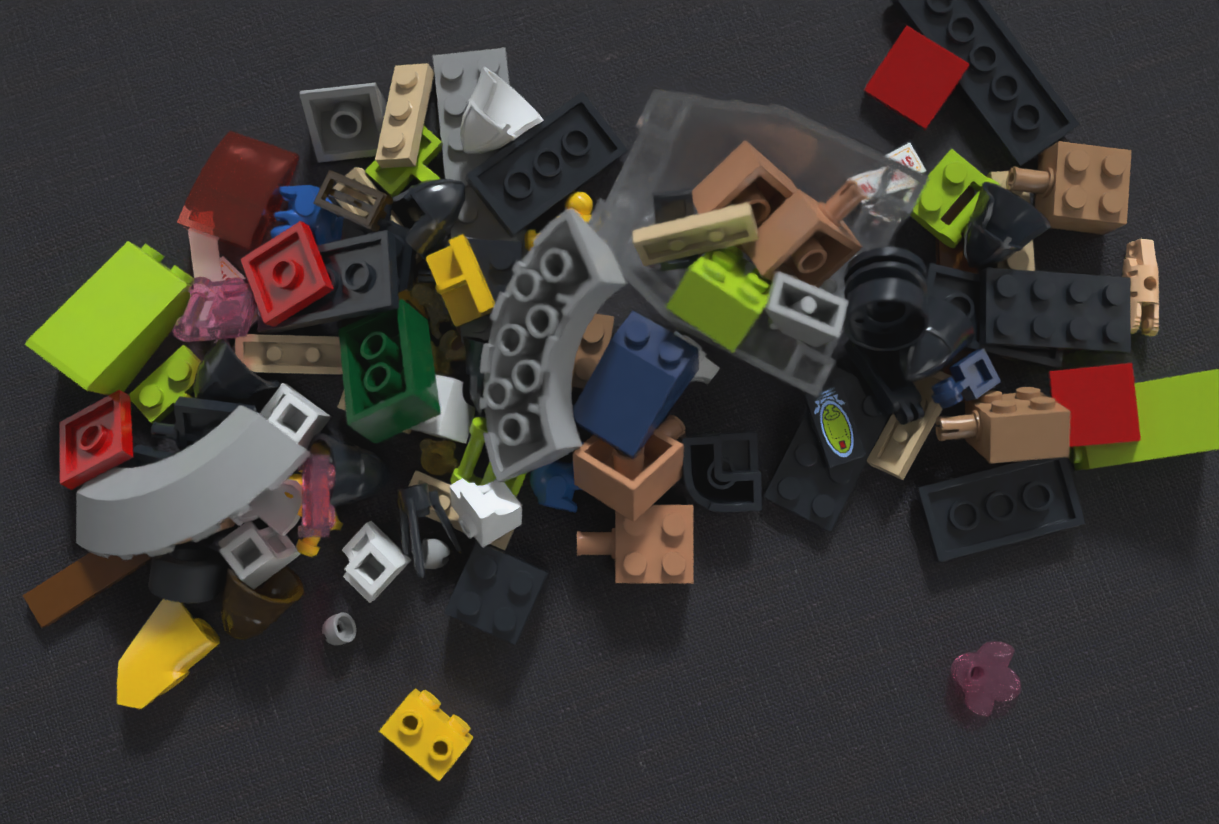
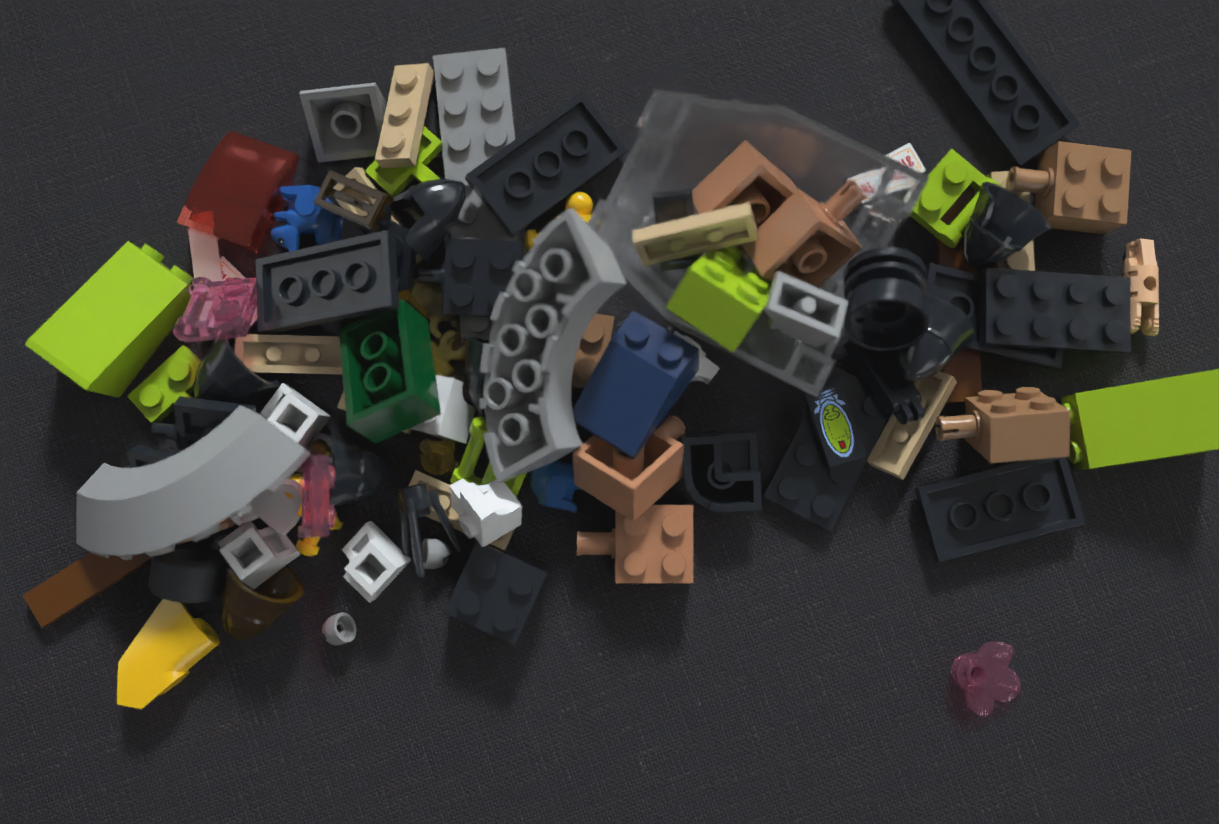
(95, 439): red tile -> none
(287, 274): red tile -> none
(427, 733): yellow brick -> none
(461, 282): yellow panel -> none
(494, 115): white helmet -> none
(916, 77): red tile -> none
(972, 377): dark blue plate -> none
(1099, 403): red tile -> none

